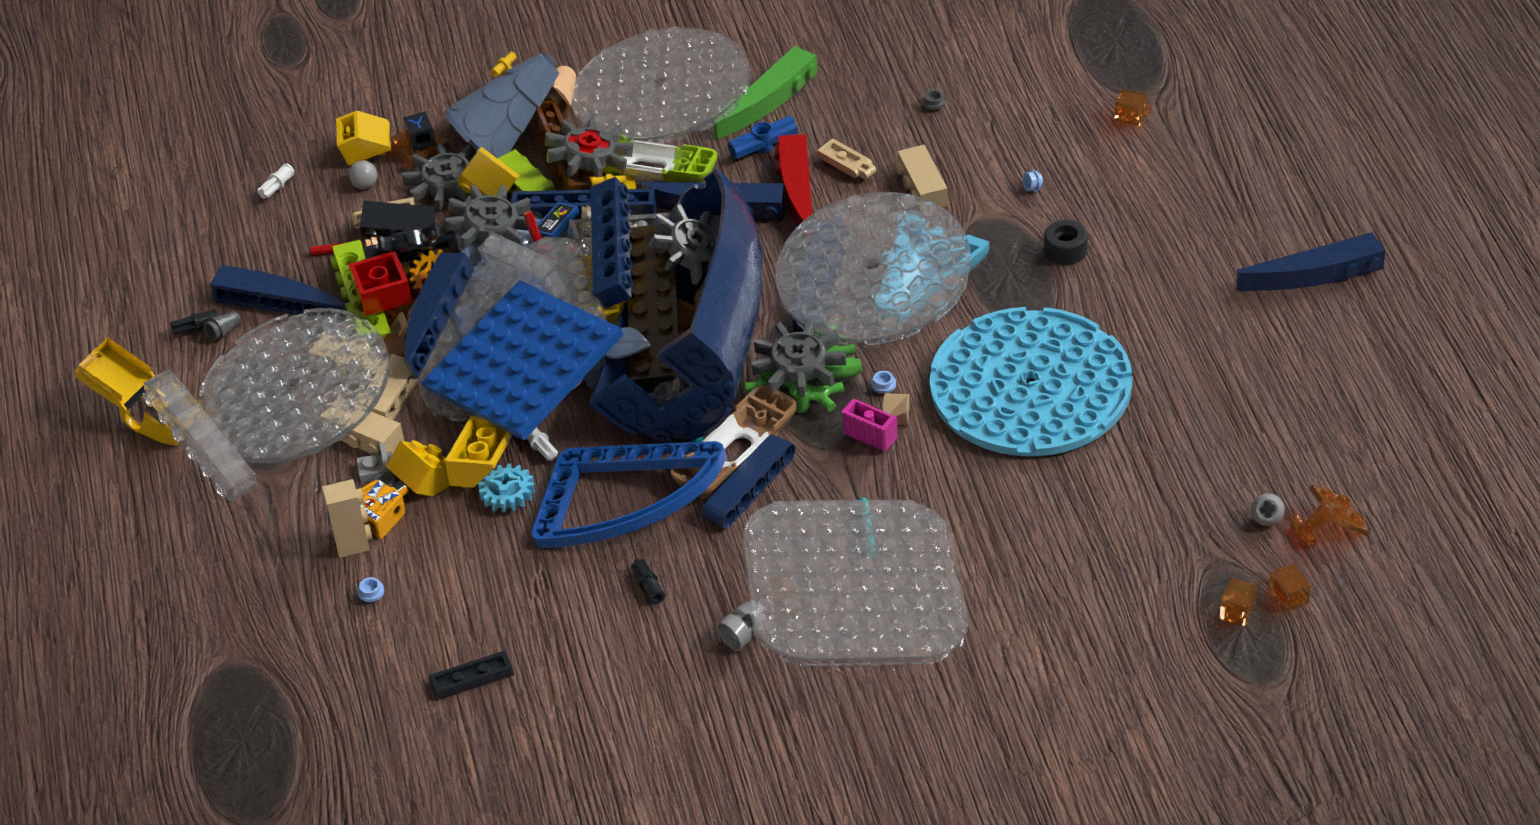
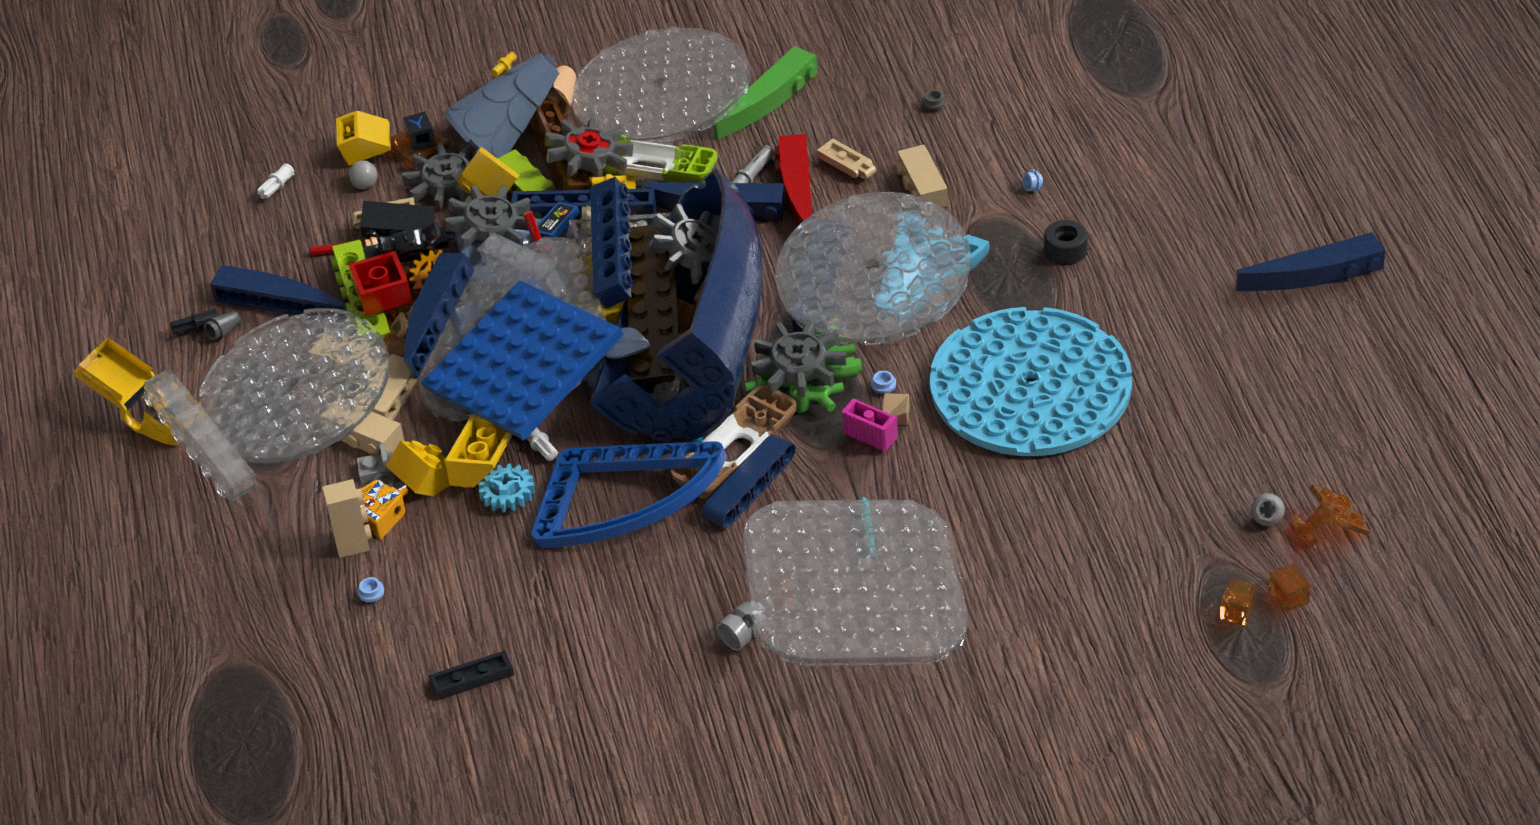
(648, 581): black axle -> none
(754, 166): none -> light grey pin
(761, 137): blue piece -> none
(1132, 107): clear orange brick -> none

